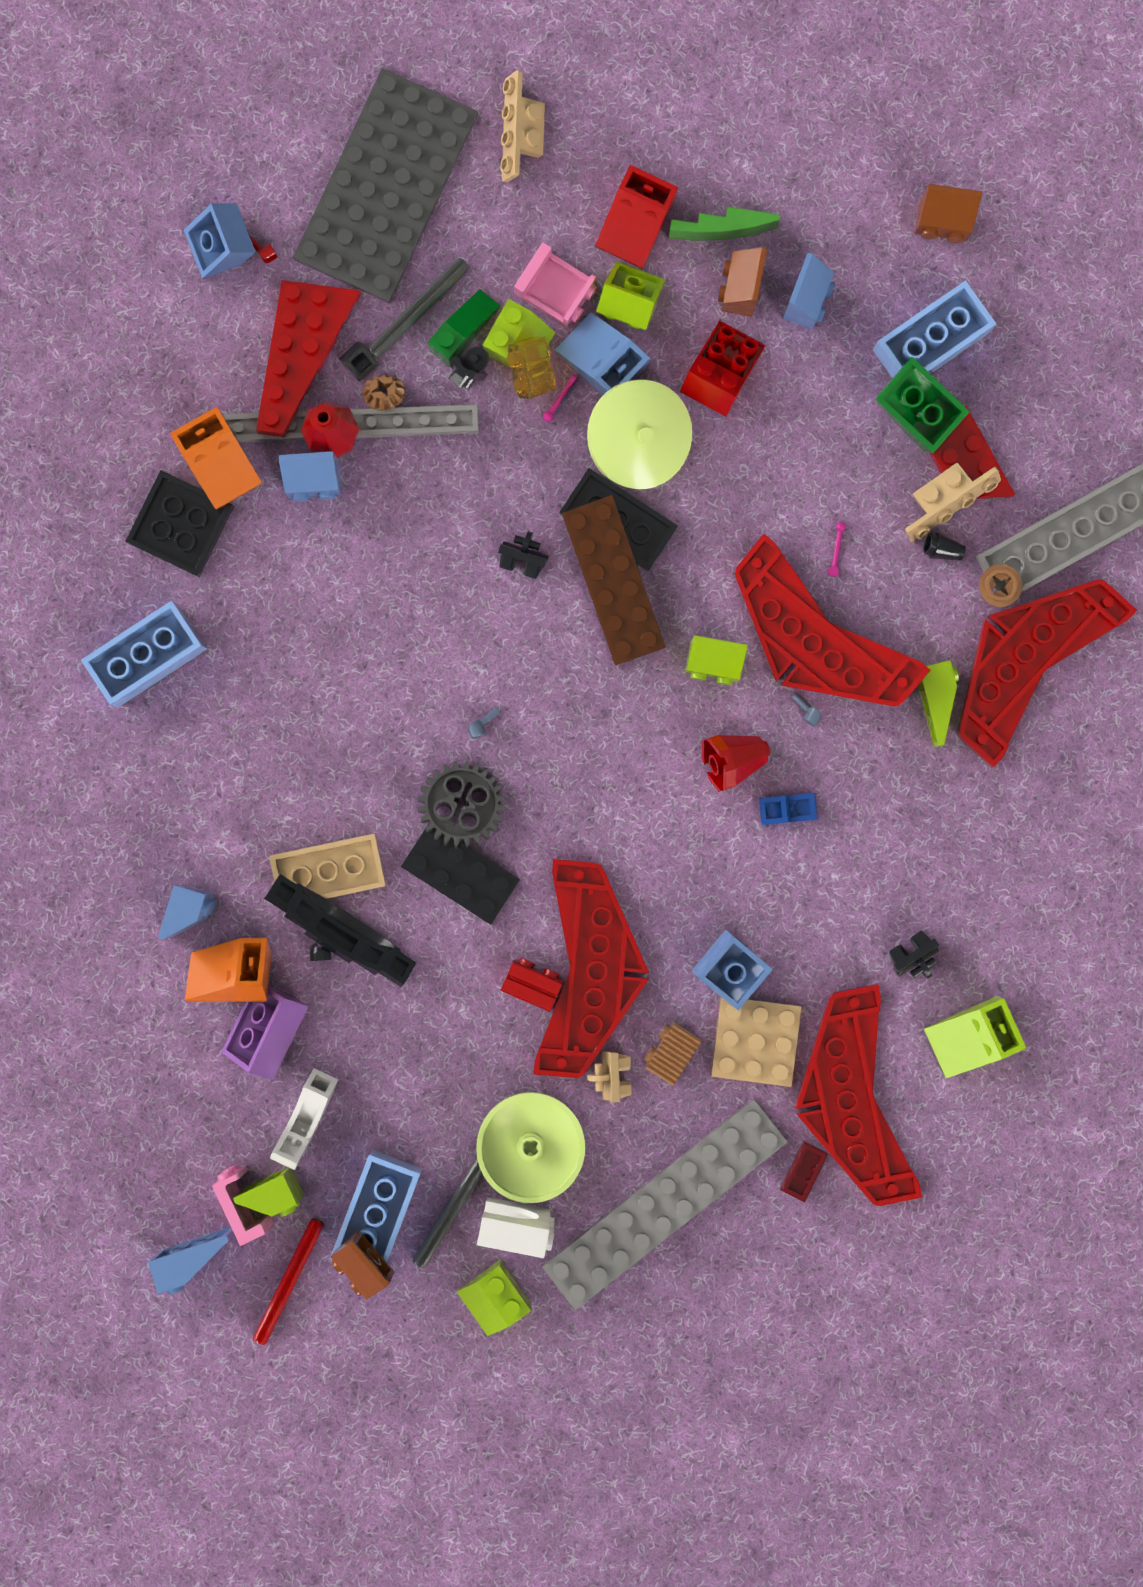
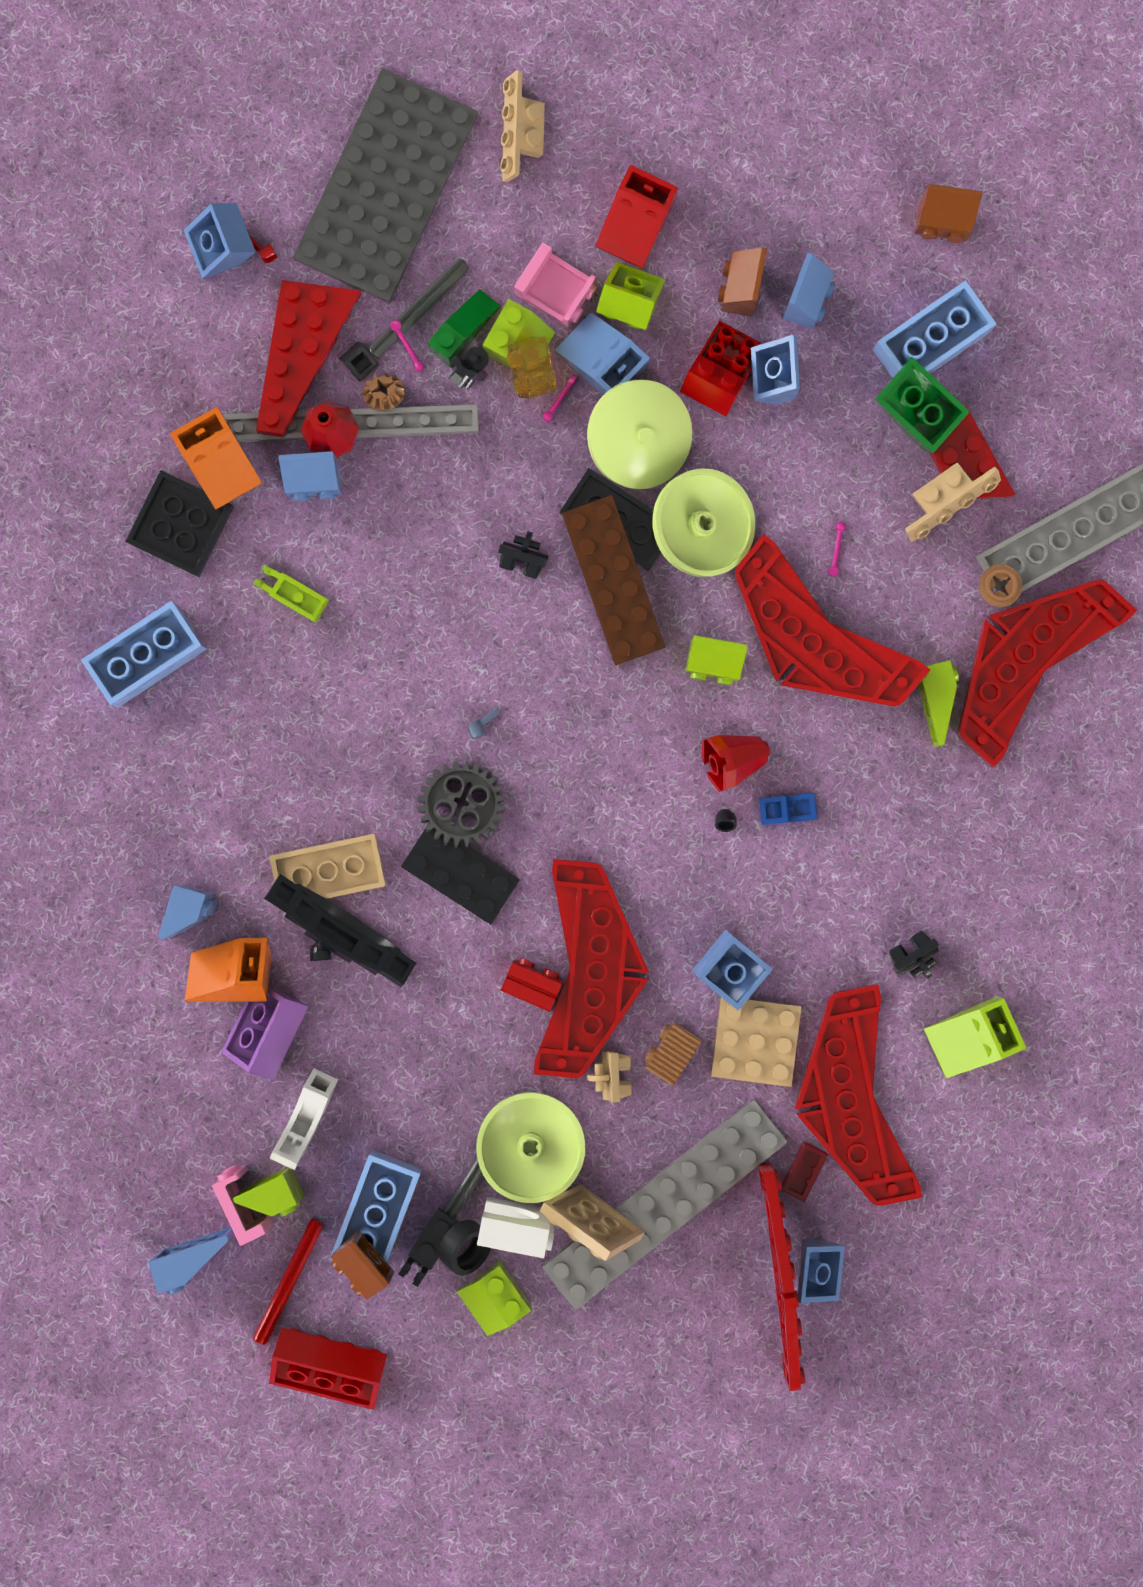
(293, 594): none -> lime hinge
(327, 1368): none -> red slope
(396, 326): none -> dark pink hinge
(427, 1246): none -> black hinge
(453, 1242): none -> black tyre
(592, 1222): none -> tan plate
(703, 522): none -> yellowish green dish
(725, 820): none -> black hinge
(735, 224): bright green slope -> none
(776, 370): none -> medium blue slope
(783, 1274): none -> red wing
(813, 715): sand blue hand -> none
(820, 1271): none -> medium blue slope
(941, 547): black cone -> none

